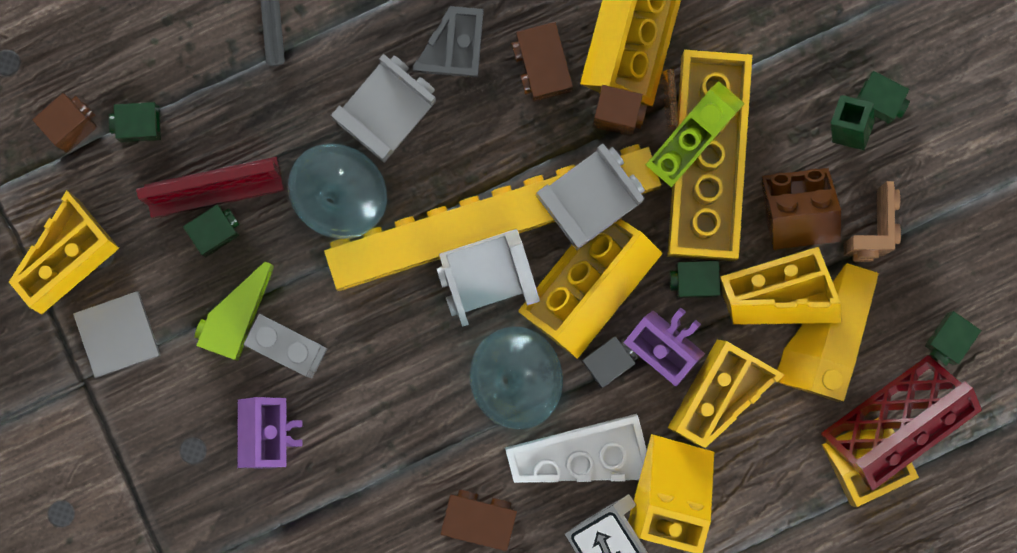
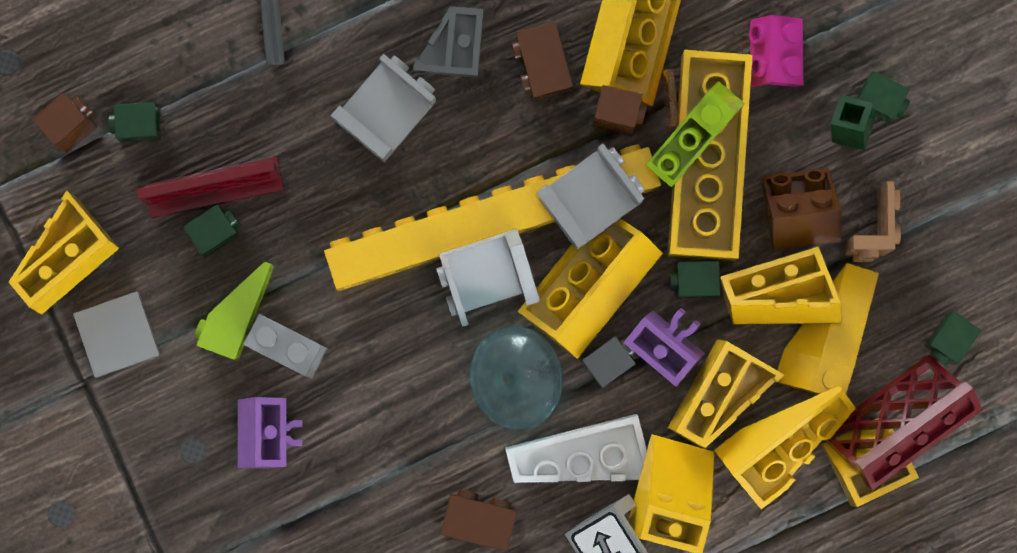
(348, 180): clear light blue dish -> none
(774, 448): none -> yellow wedge
(776, 51): none -> dark pink bracket

